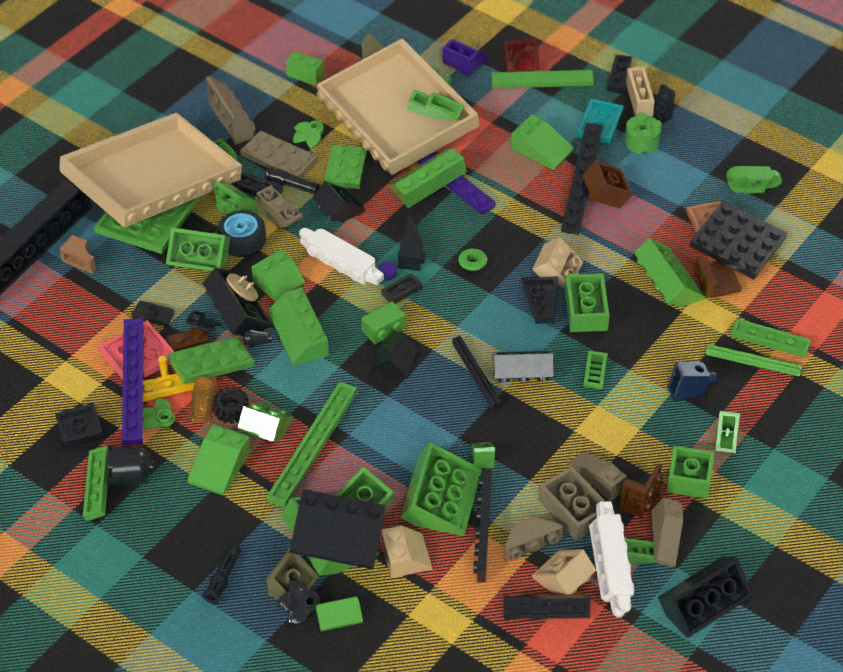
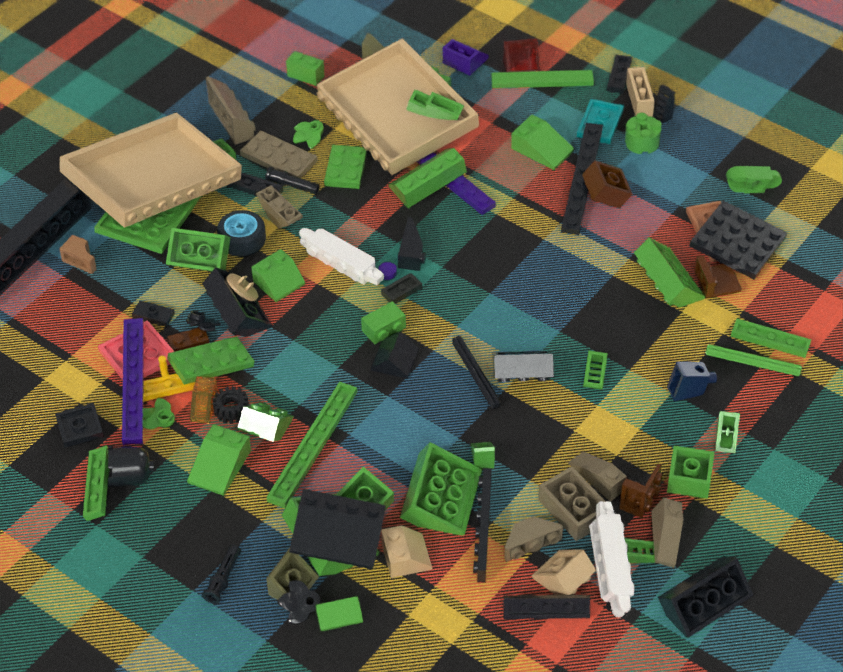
(232, 199): bright green slope -> none
(256, 337): black cone -> none
(298, 327): bright green slope -> none
(337, 202): black slope -> none
(474, 254): bright green piece -> none
(542, 297): black wing -> none
(557, 260): tan slope -> none
(586, 302): bright green brick -> none

